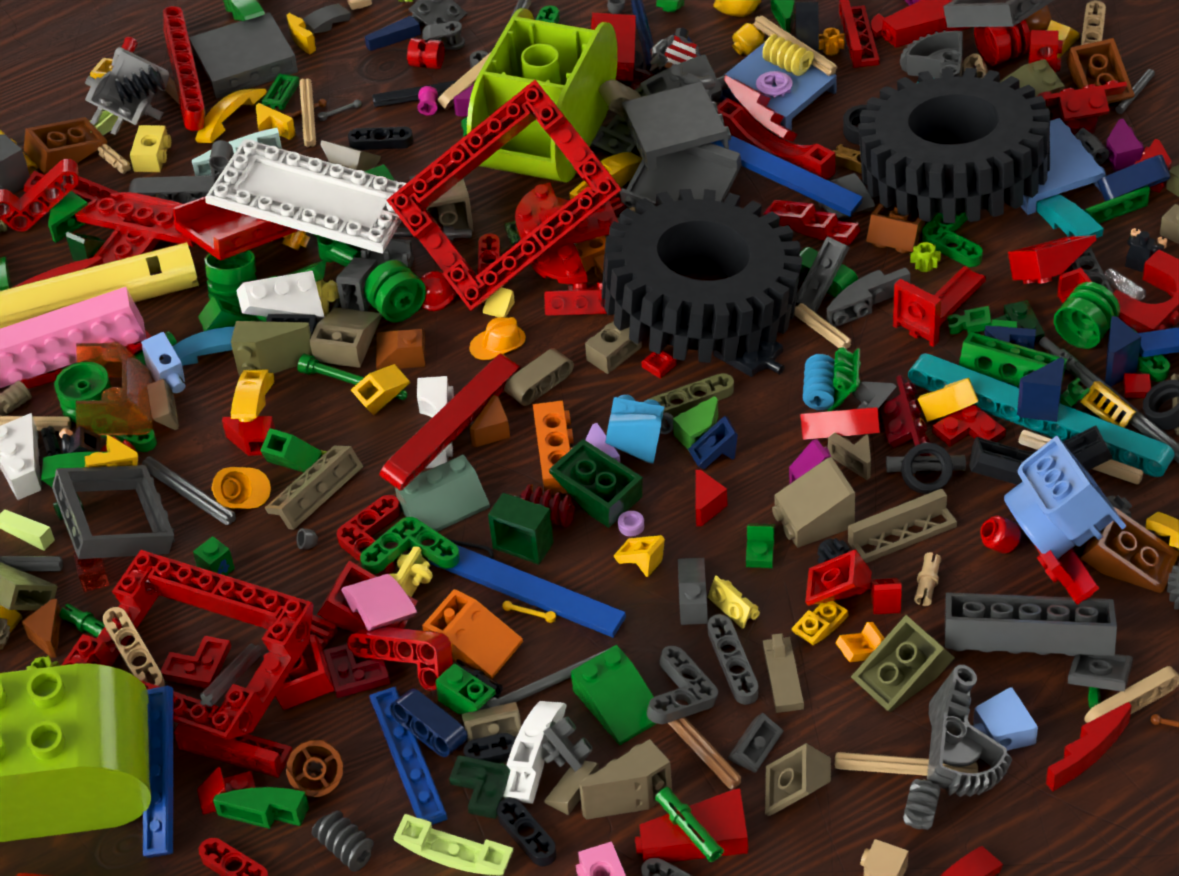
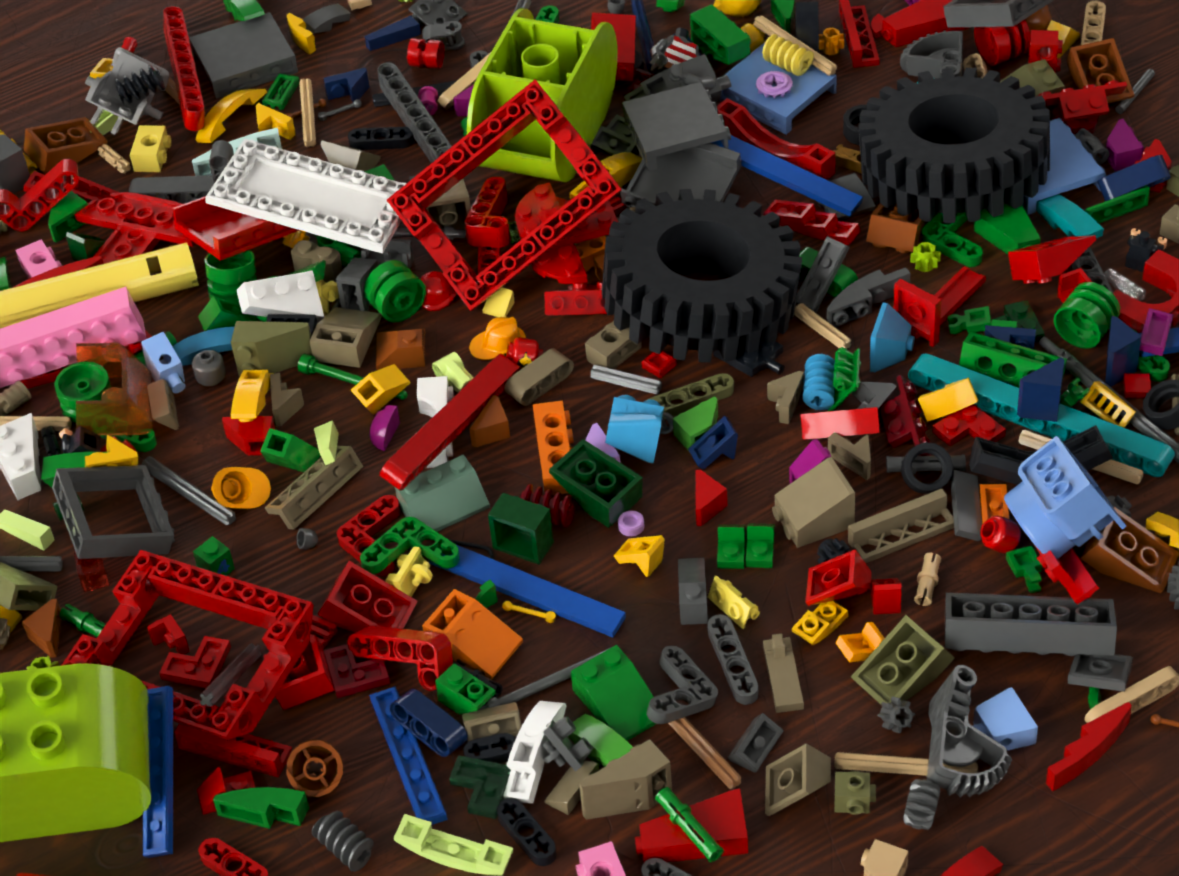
(36, 259): none -> bright pink brick
(134, 650): tan beam -> none
(169, 631): none -> red bracket
(208, 368): none -> dark grey head
(284, 400): none -> dark tan slope
(309, 253): none -> dark tan brick
(327, 441): none -> yellowish green piece
(349, 83): none -> dark blue slope
(379, 601): bright pink slope -> none
(384, 427): none -> magenta brick
(412, 111): none -> dark grey beam
(454, 369): none -> yellowish green piece
(484, 221): none -> red beam
(488, 594): none -> green tile
(523, 351): none -> red head
(605, 741): none -> bright green slope
(615, 93): dark tan beam -> none
(626, 379): none -> axle
(718, 35): none -> green wedge
(731, 546): none -> green slope
(756, 105): slope -> none
(786, 393): none -> dark tan slope
(853, 792): none -> olive brick
(889, 339): none -> dark azure slope
(896, 714): none -> dark grey gear
(966, 505): none -> dark grey tile
(992, 501): none -> orange plate
(1007, 231): none -> green slope
(1024, 563): none -> green plate
(1155, 332): none -> magenta tile

